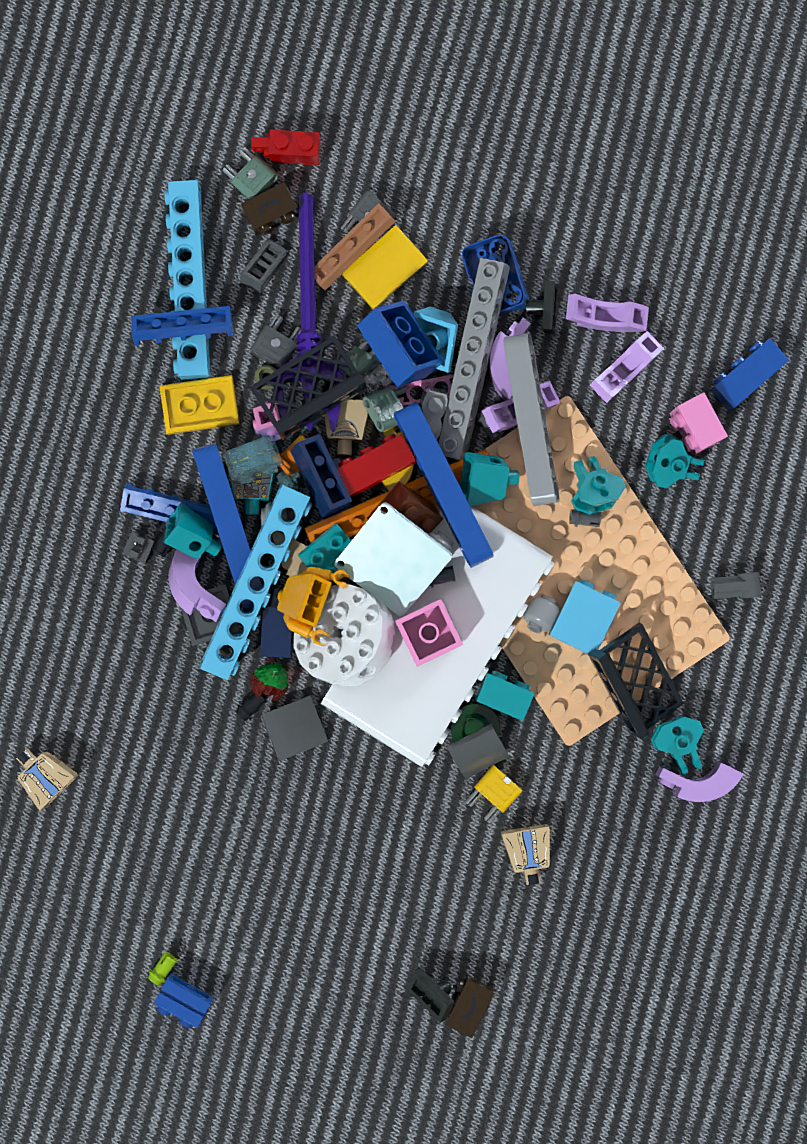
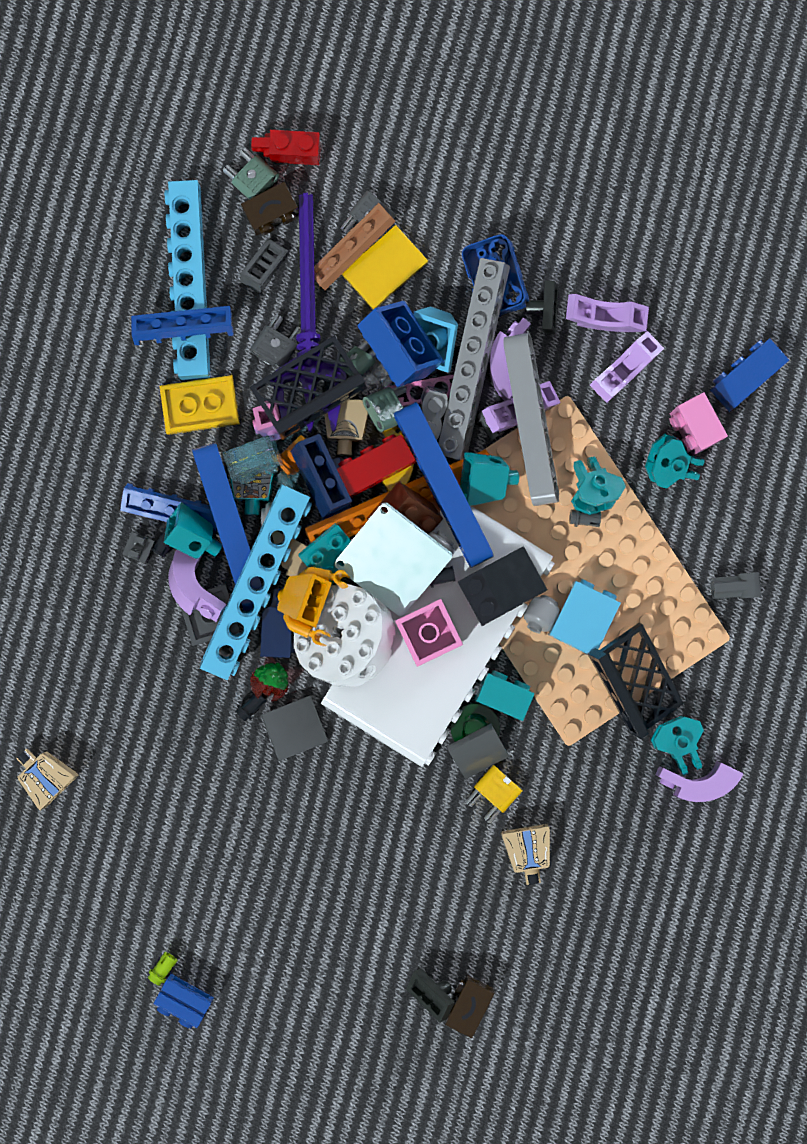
(261, 371): olive plate -> none
(502, 586): none -> black slope

